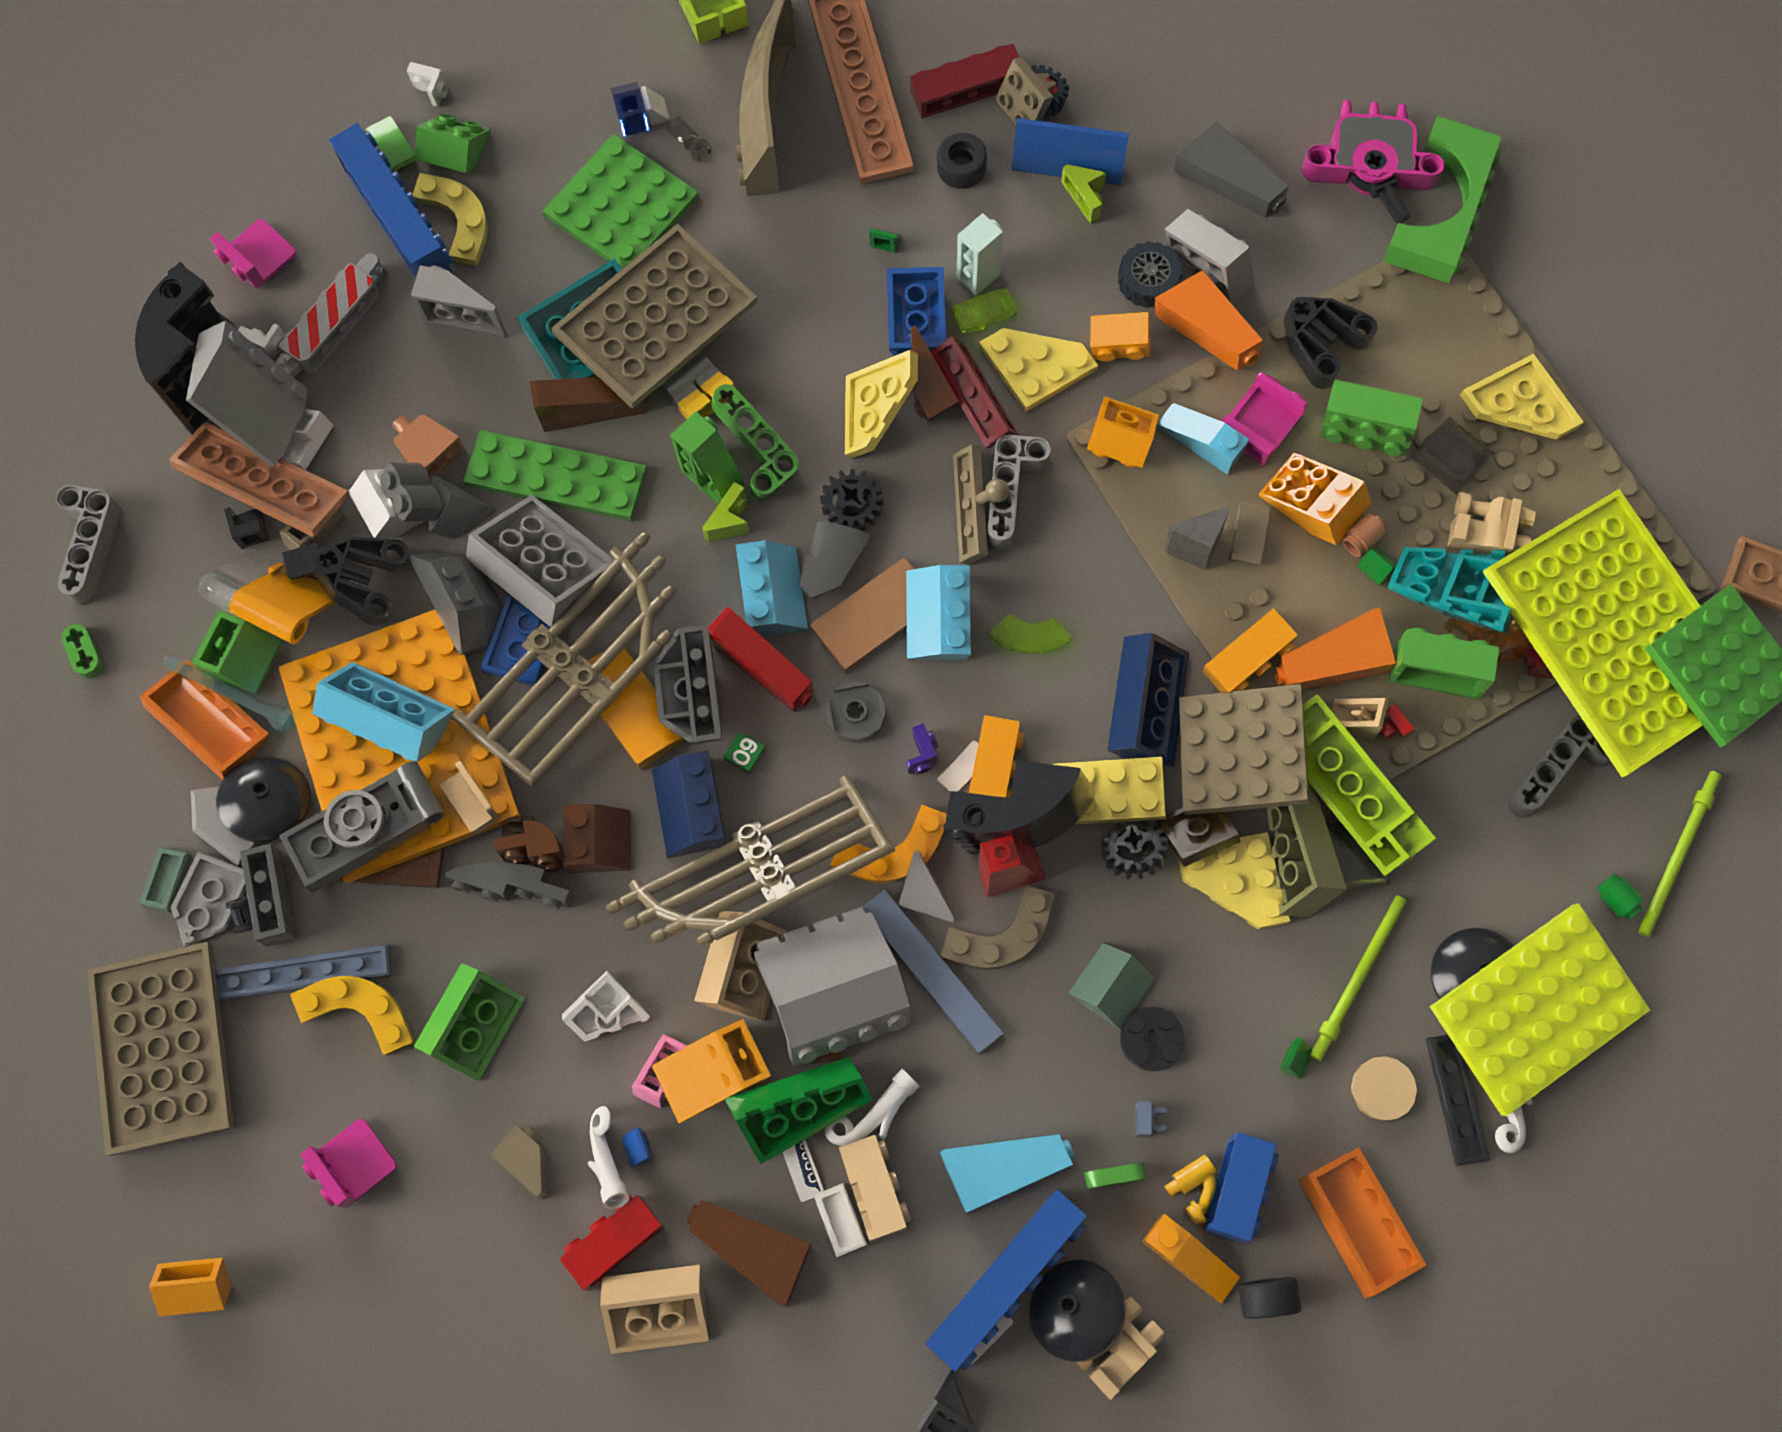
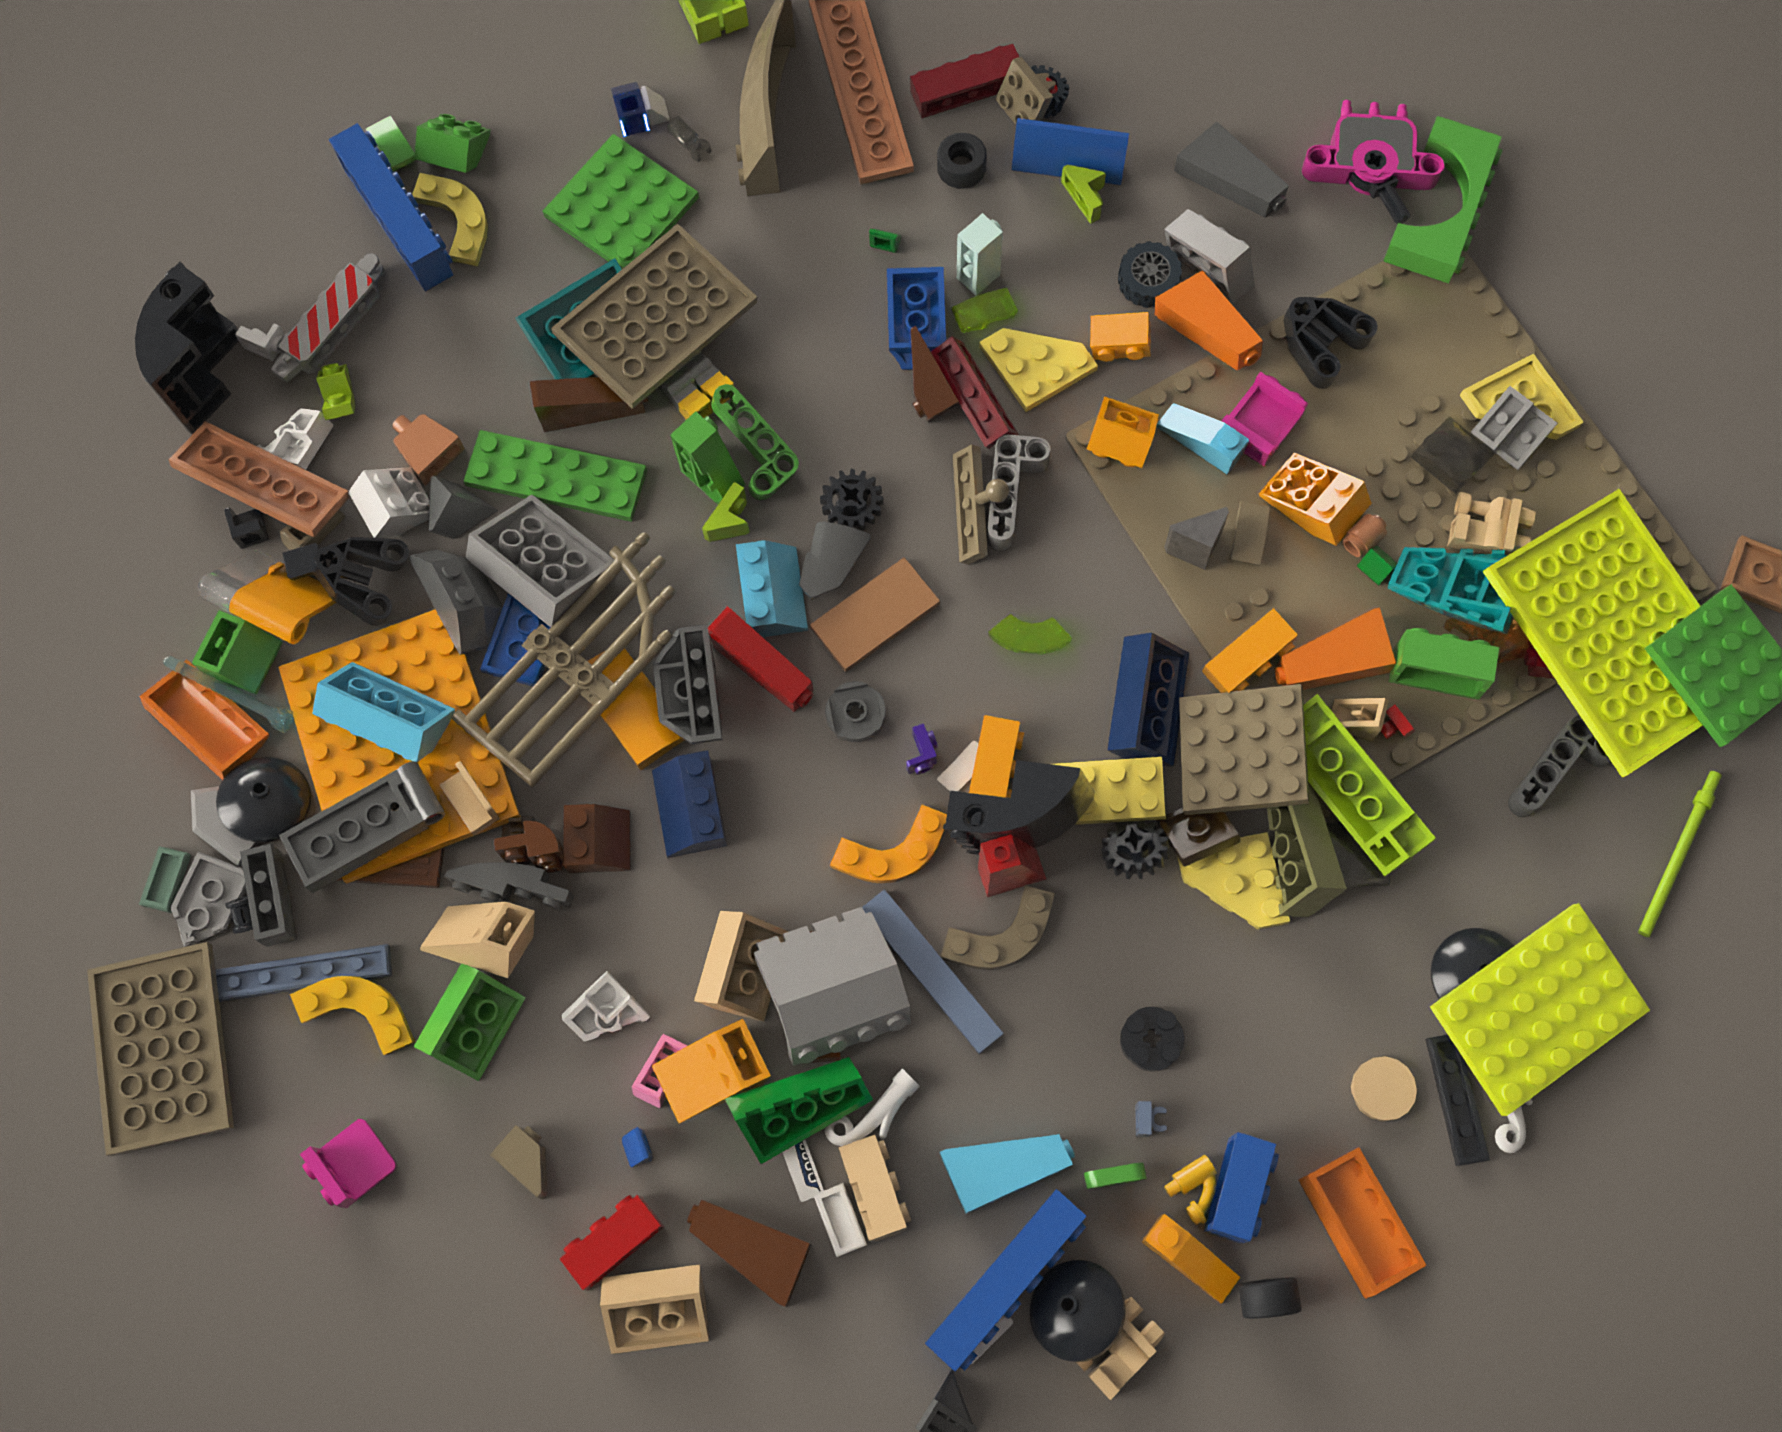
(76, 579): light grey beam -> none
(76, 653): bright green beam -> none
(190, 1286): light orange brick -> none
(245, 392): light grey slope -> none
(255, 253): dark pink bracket -> none
(336, 391): none -> lime slope
(354, 819): light grey wheel -> none
(411, 491): dark grey brick -> none
(429, 80): white bracket -> none
(453, 304): light grey slope -> none
(483, 936): none -> tan slope
(613, 1189): white plant -> none
(744, 752): green tile -> none
(766, 867): dark tan piece -> none
(874, 400): light yellow plate -> none
(923, 892): light grey tile -> none
(938, 613): medium azure slope -> none
(1112, 985): sand green slope -> none
(1296, 1058): green slope -> none
(1330, 1029): lime bar -> none
(1371, 418): bright green piece -> none
(1514, 428): none -> light grey slope
(1620, 896): green brick -> none

